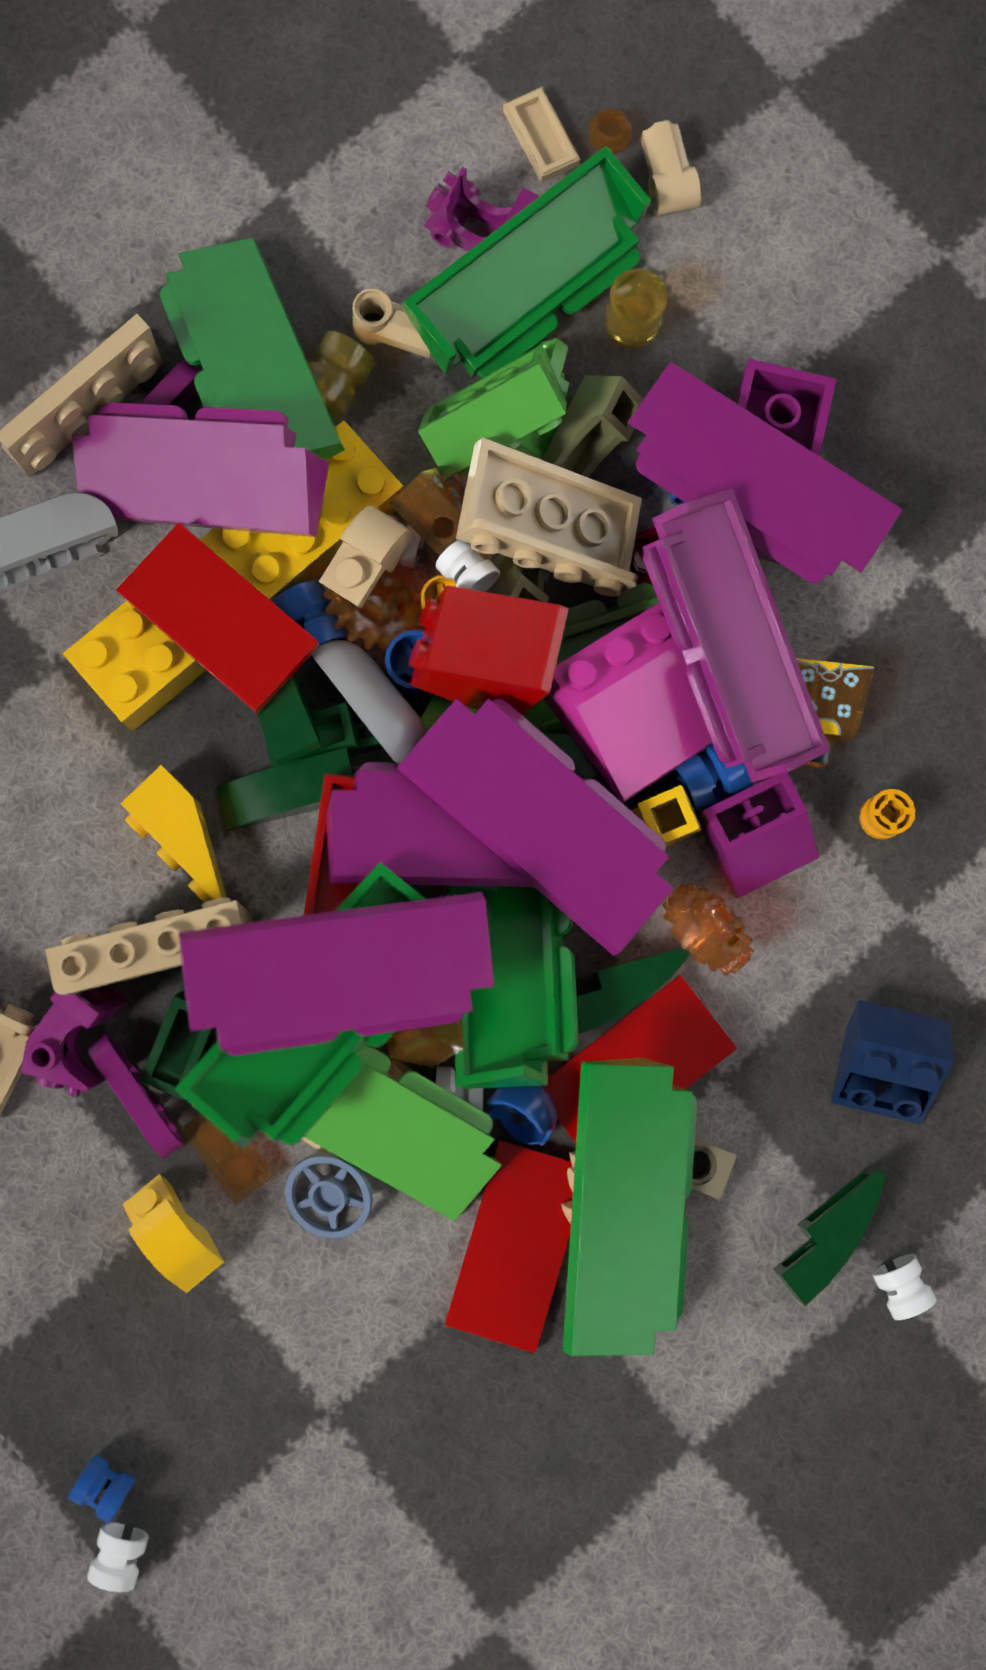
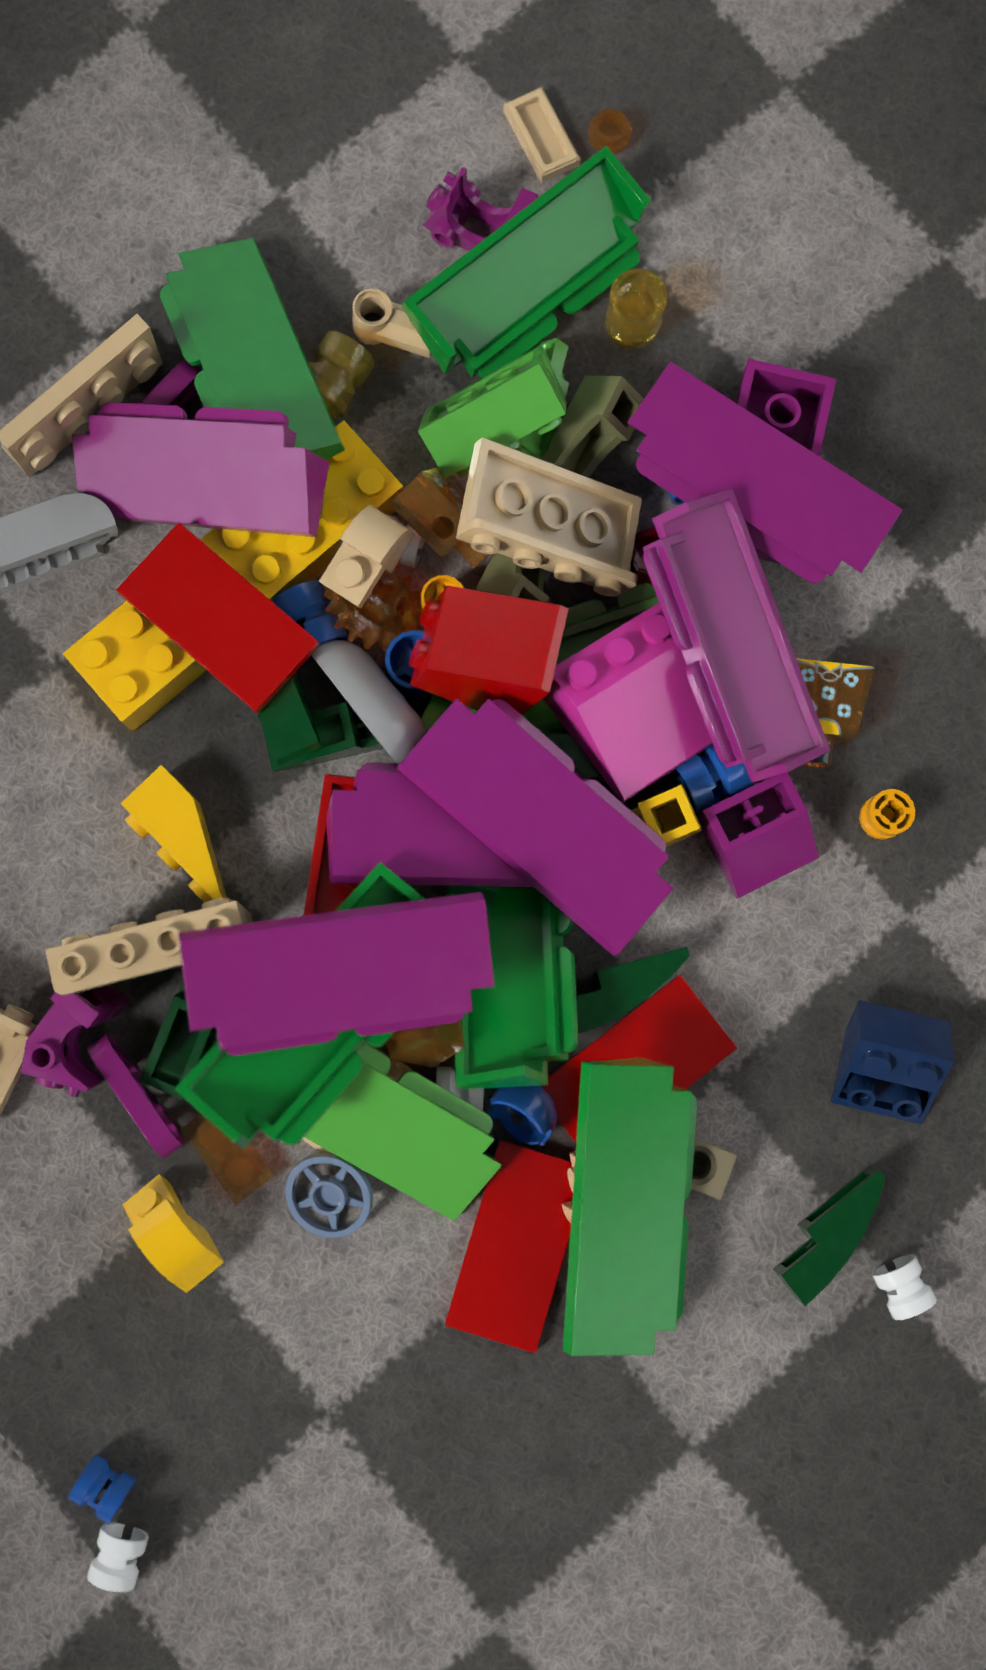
(280, 789): dark green slope -> none
(467, 567): white wheel -> none
(671, 178): tan piece -> none
(708, 929): clear orange gear -> none

